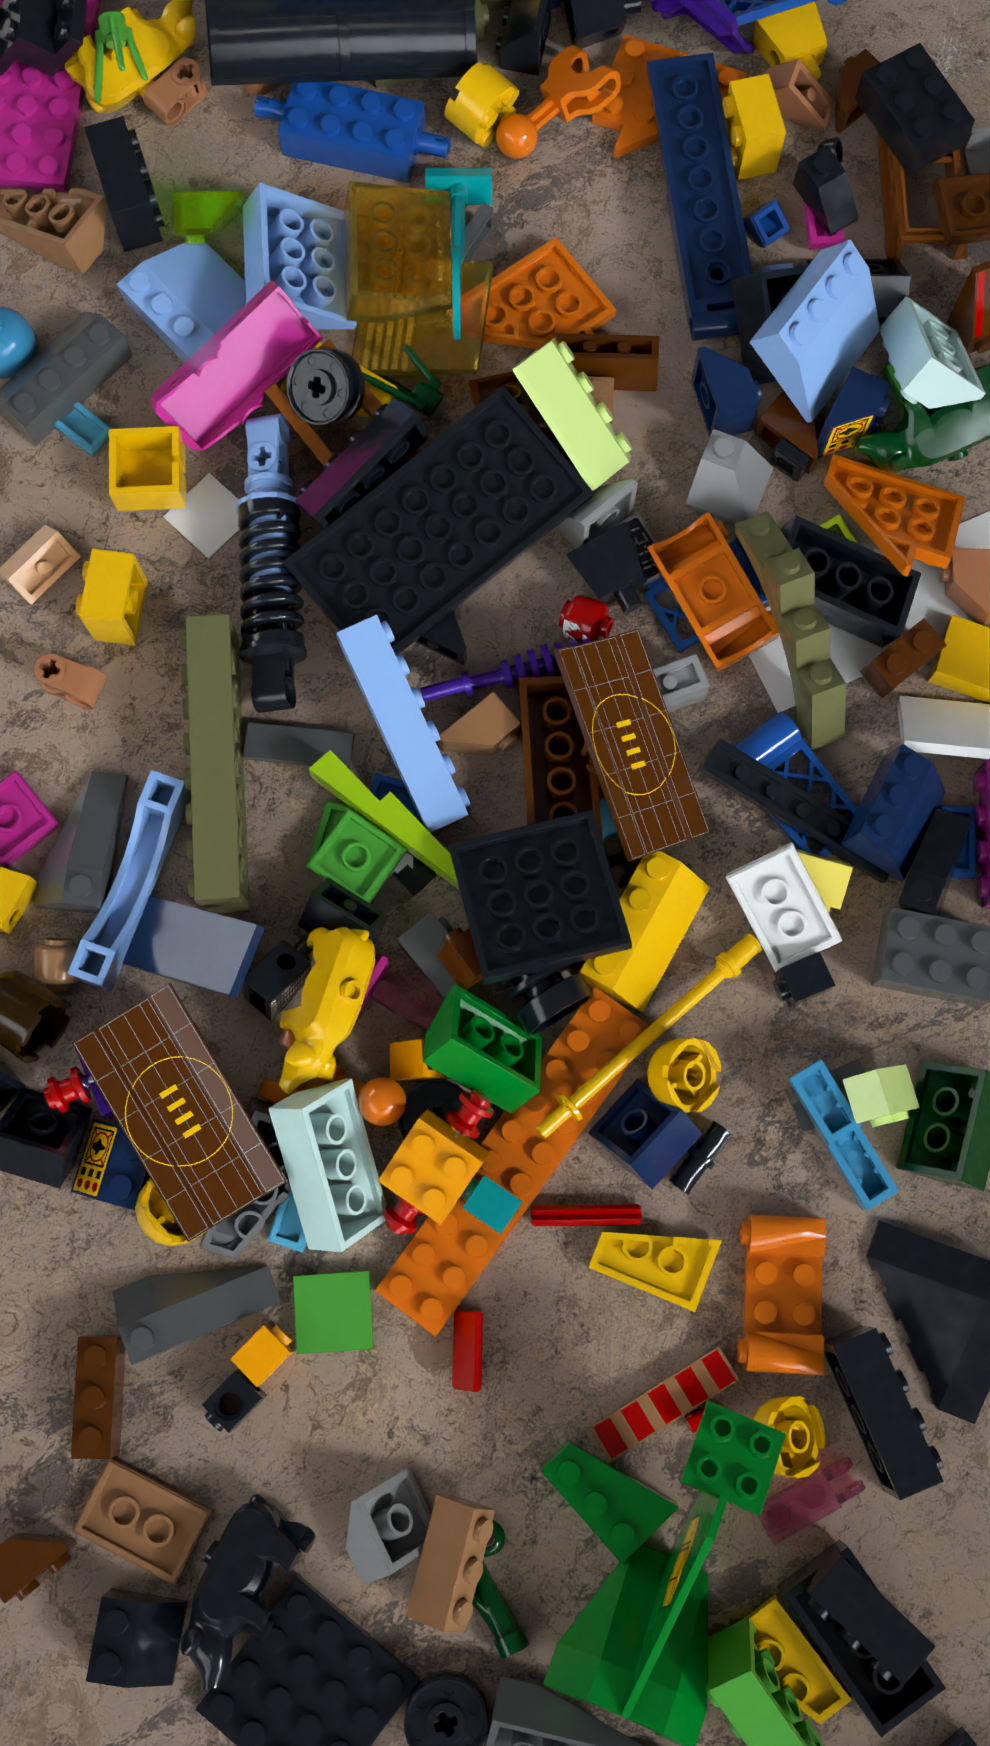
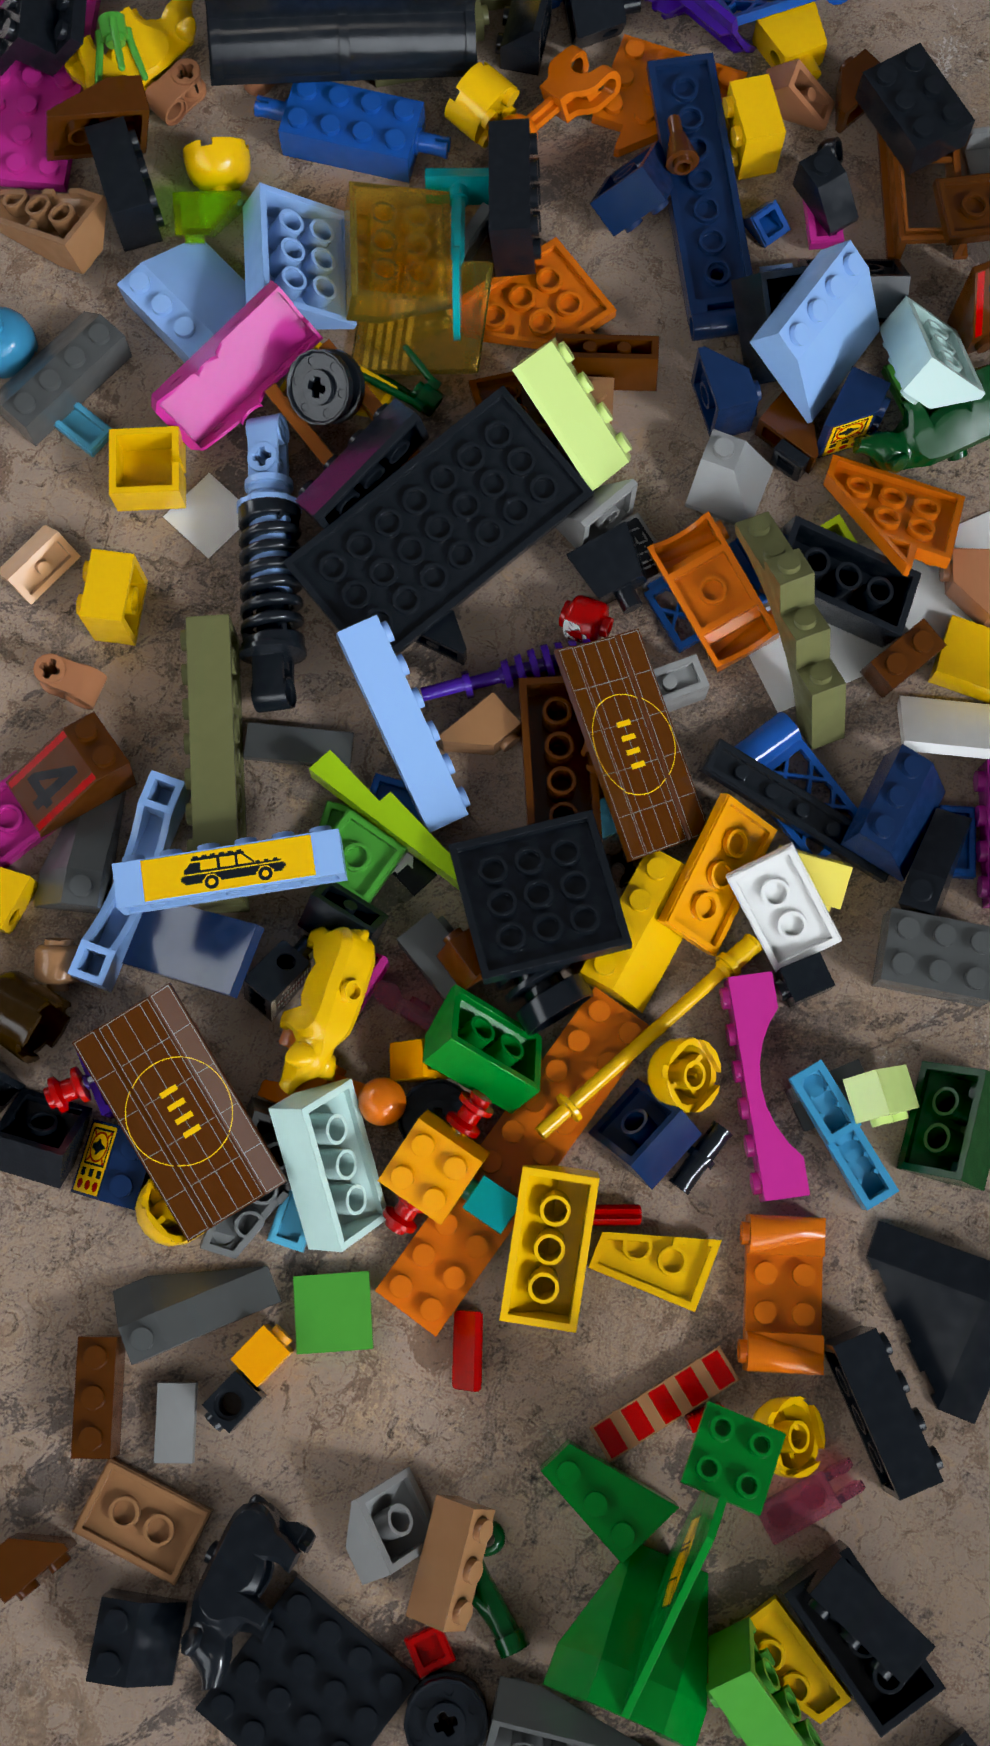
(71, 775): none -> reddish brown slope
(96, 104): none -> reddish brown slope
(175, 1422): none -> light grey tile
(218, 165): none -> yellow cylinder
(229, 871): none -> brick
(429, 1650): none -> red tile
(514, 197): none -> black brick
(549, 1247): none -> yellow slope
(634, 190): none -> dark blue slope
(680, 154): none -> reddish brown cone
(702, 899): none -> light orange tile
(777, 1164): none -> dark pink arch

